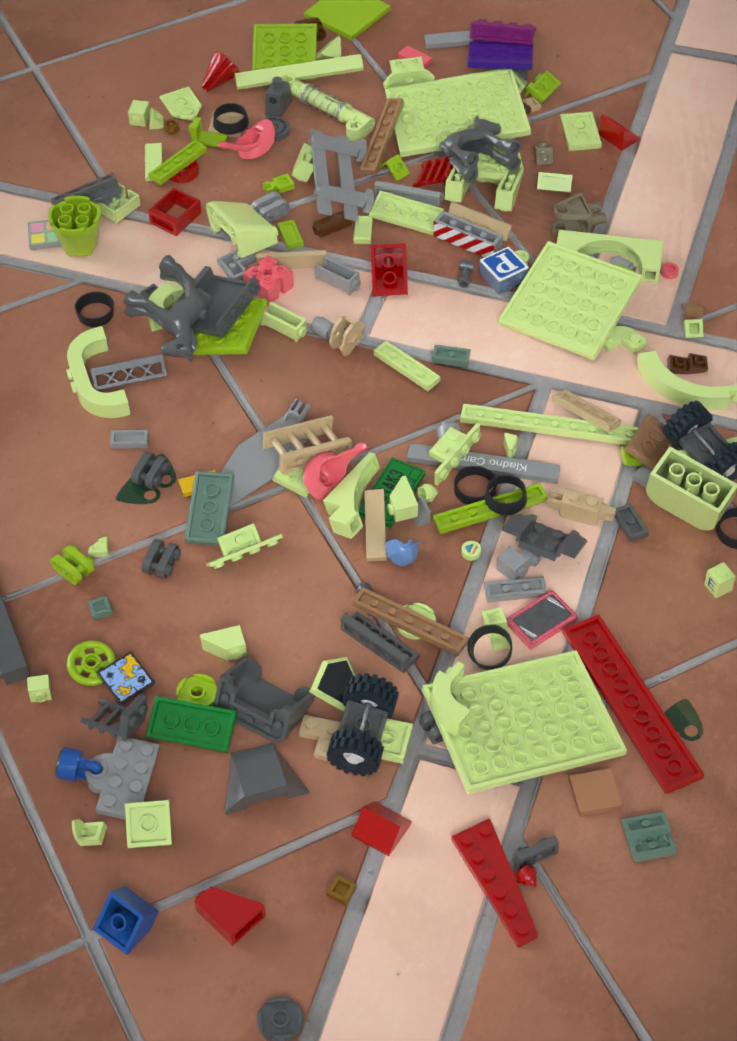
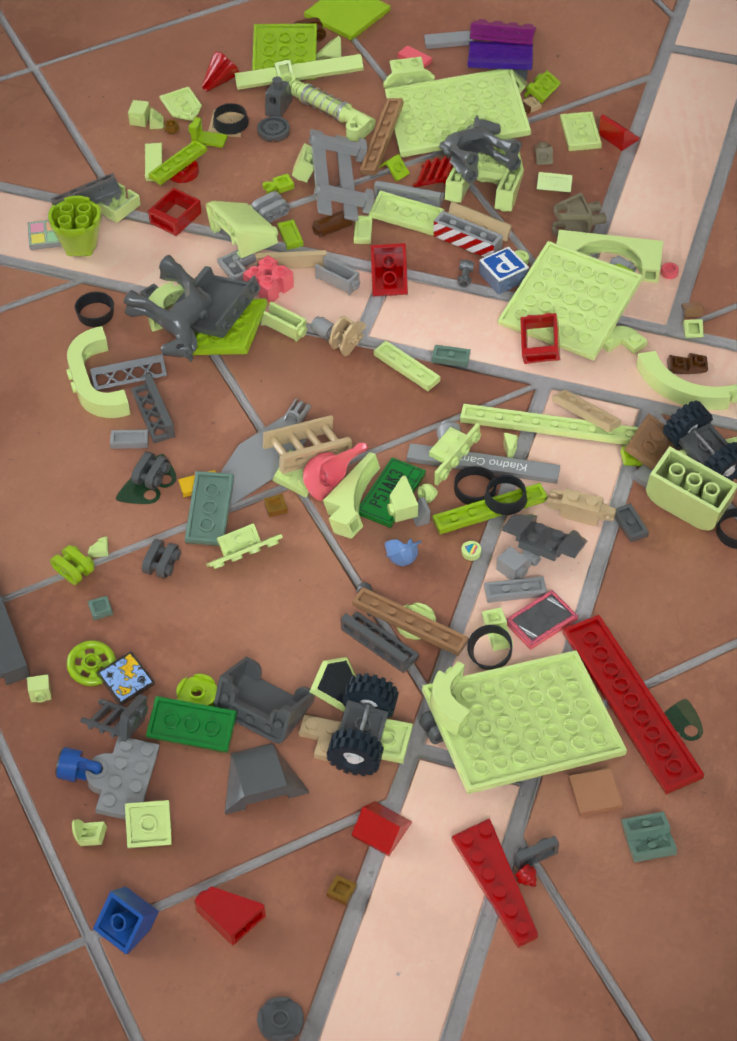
(158, 406): none -> dark grey fence
(225, 643): yellowish green slope -> none
(254, 142): coral hat -> none
(275, 505): none -> pearl gold plate
(283, 67): none -> yellowish green slope
(375, 525): tan tile -> none
(543, 353): none -> red window
(719, 580): yellowish green brick -> none

